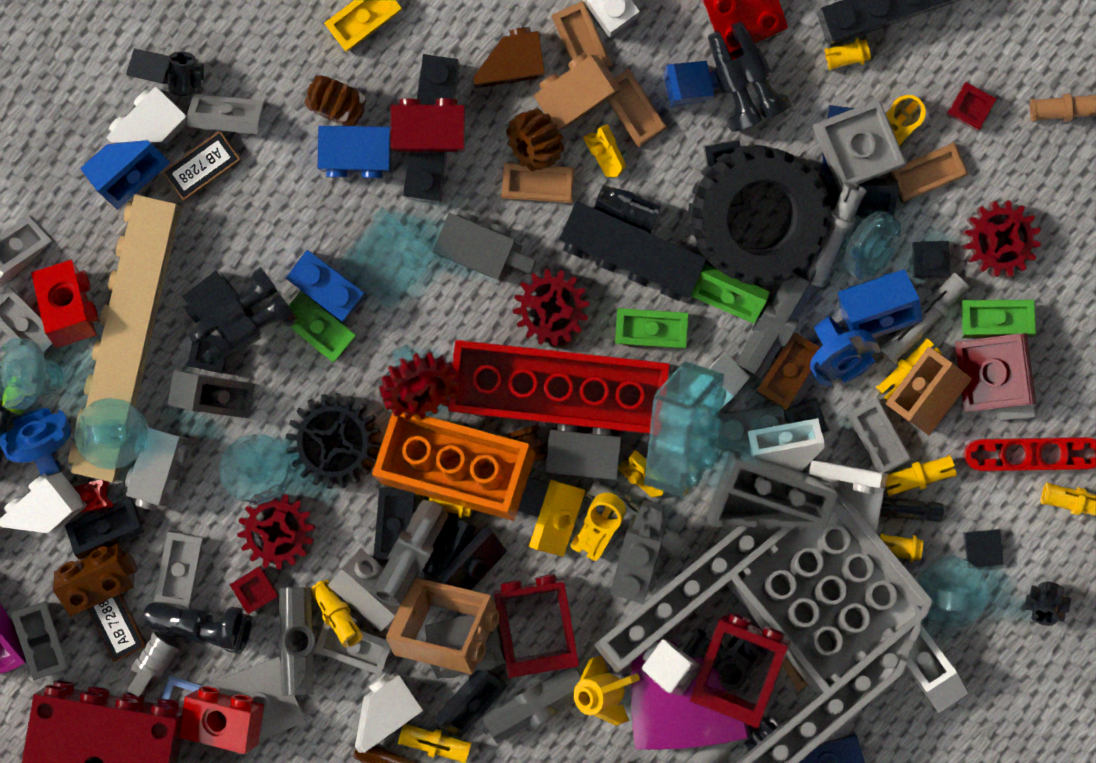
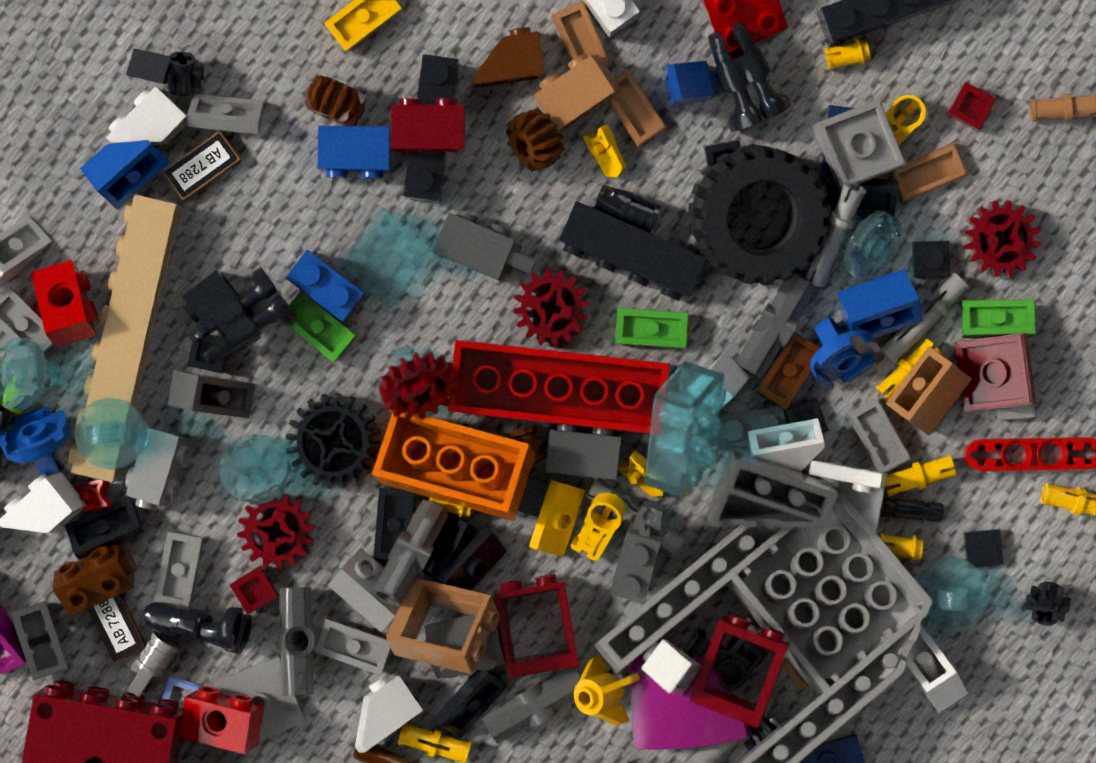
(336, 614): yellow pin -> none
(542, 185): medium nougat tile -> none
(729, 294): bright green plate -> none

